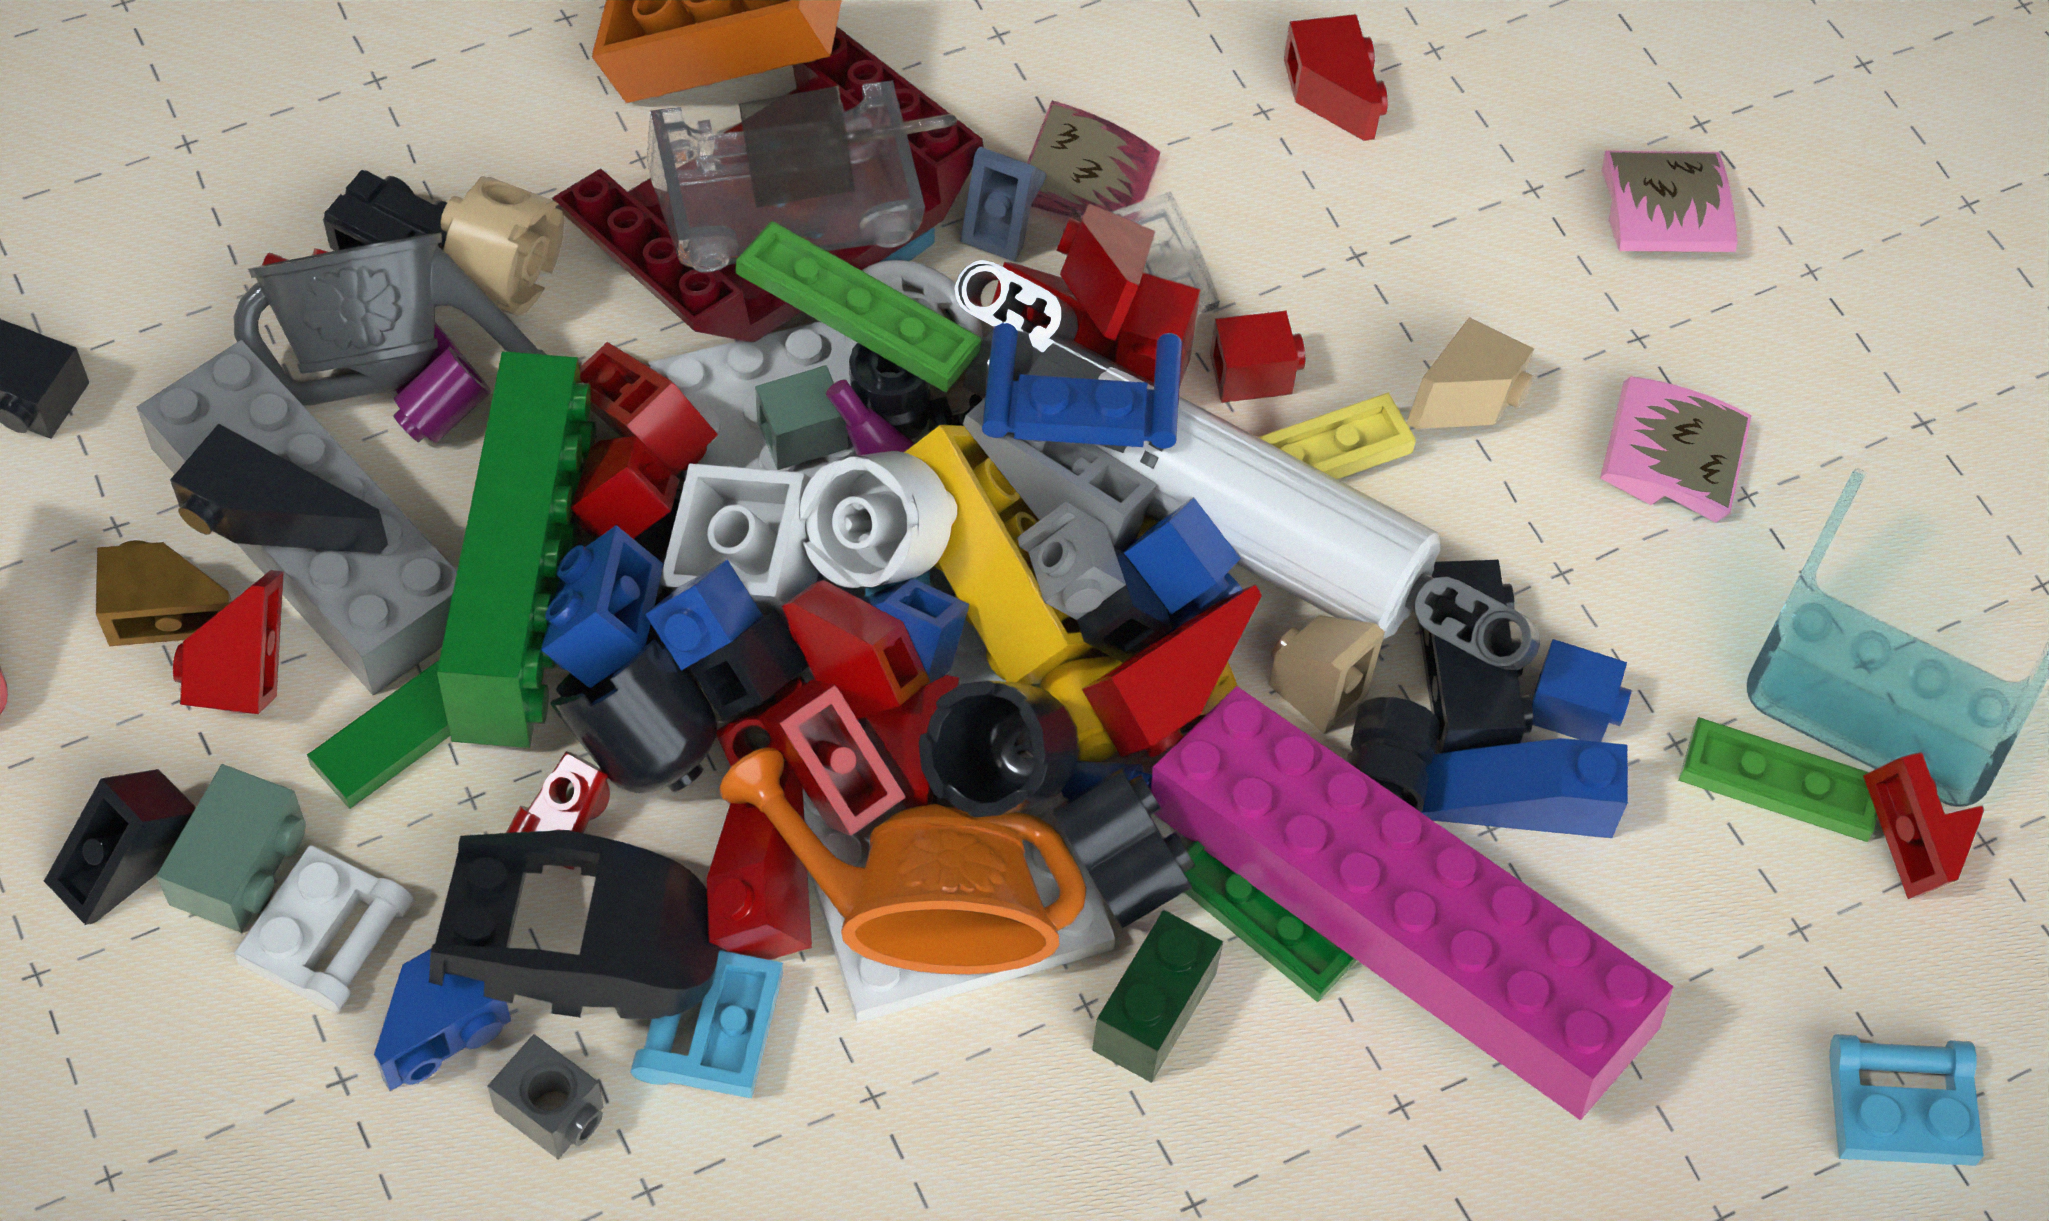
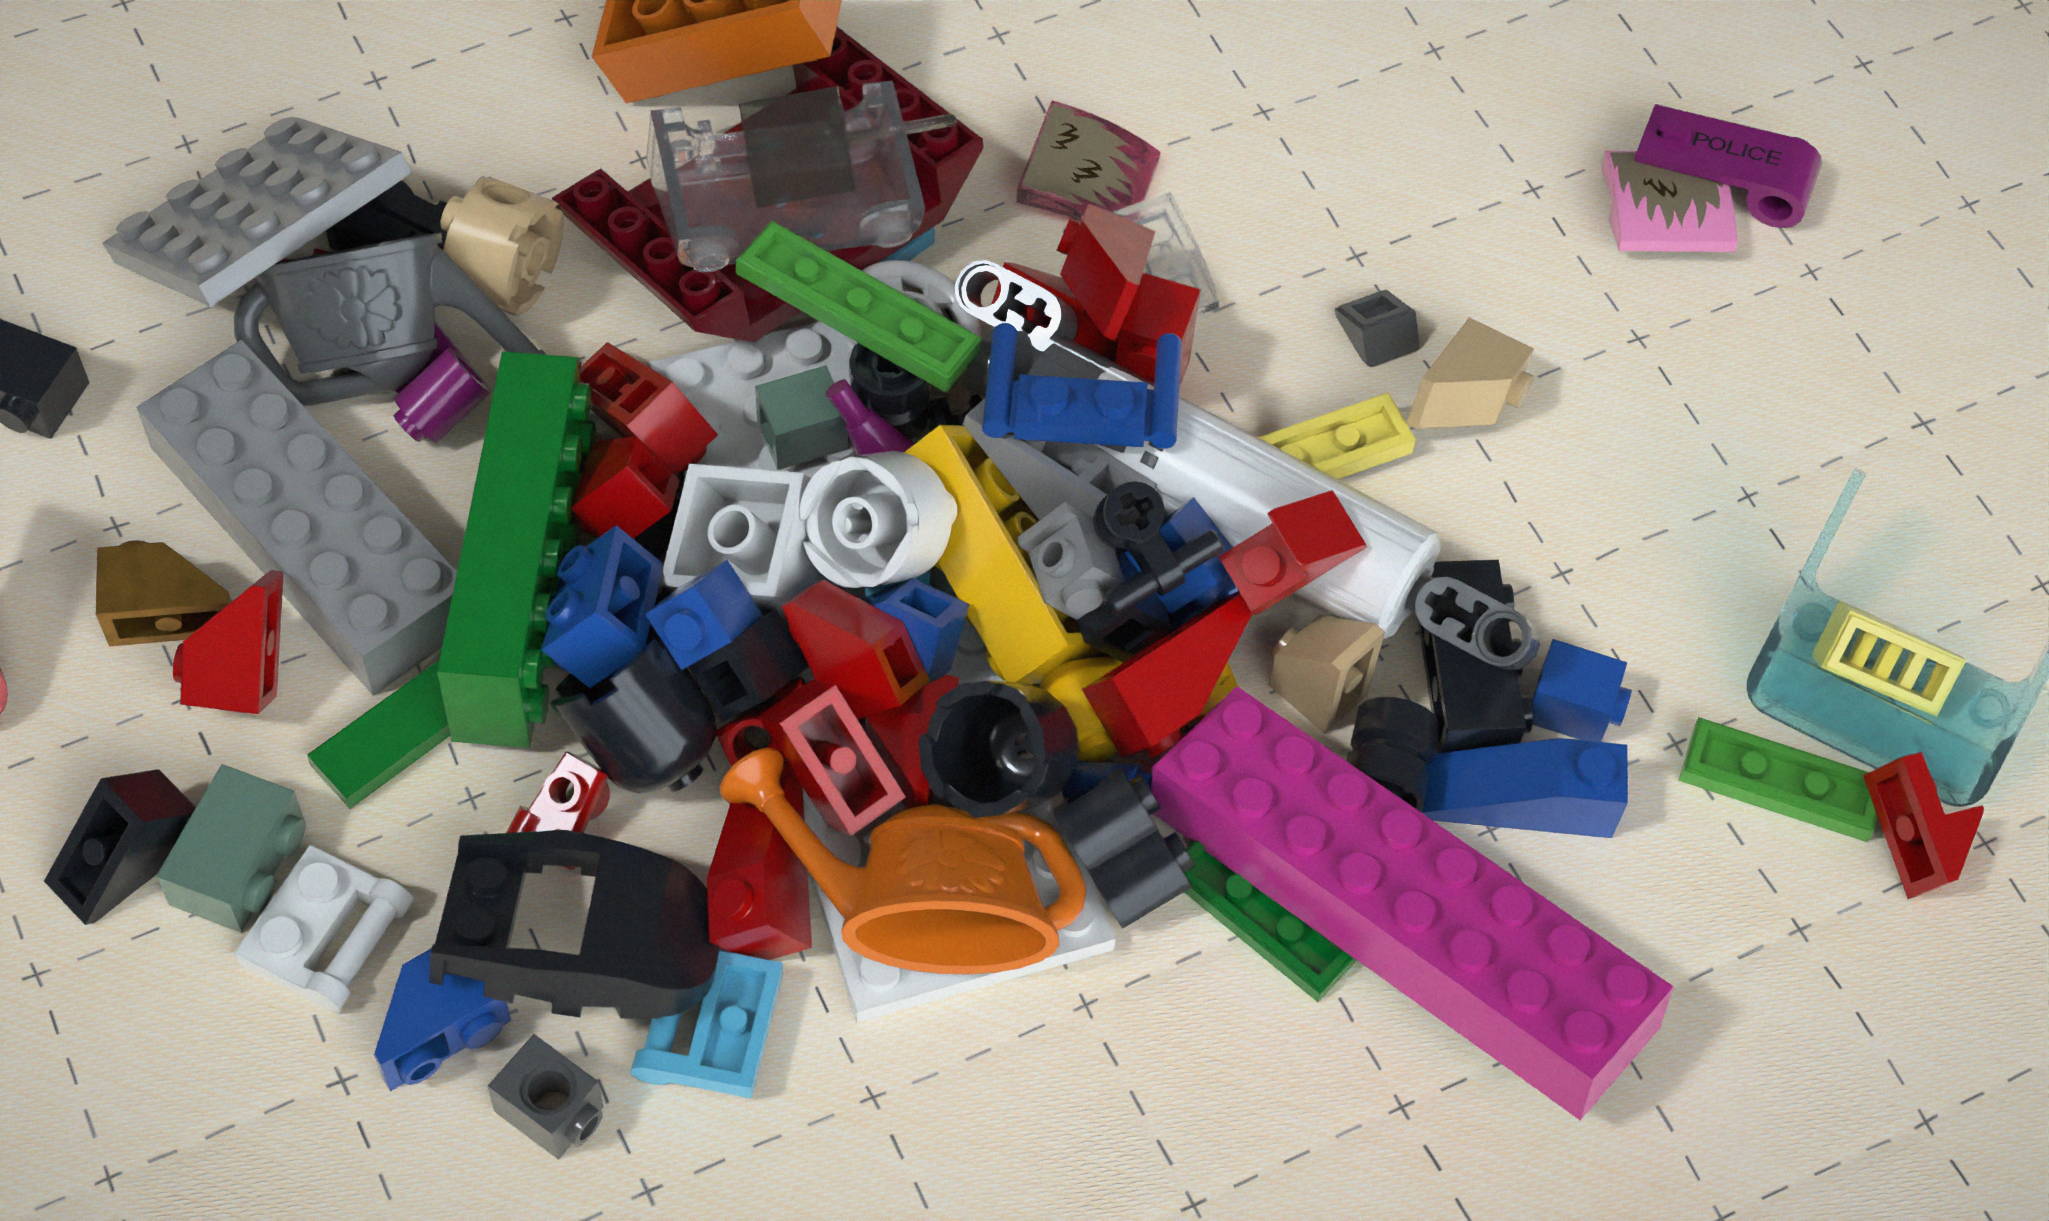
(254, 208): none -> light grey plate
(269, 501): black slope -> none
(1000, 203): sand blue slope -> none
(1157, 996): dark green brick -> none
(1159, 566): none -> black piece
(1255, 356): red brick -> none
(1293, 550): none -> red slope
(1334, 73): red slope -> none
(1379, 327): none -> dark grey slope
(1676, 447): slope -> none
(1770, 165): none -> magenta door
(1838, 634): none -> light yellow slope
(1904, 1121): medium azure plate -> none

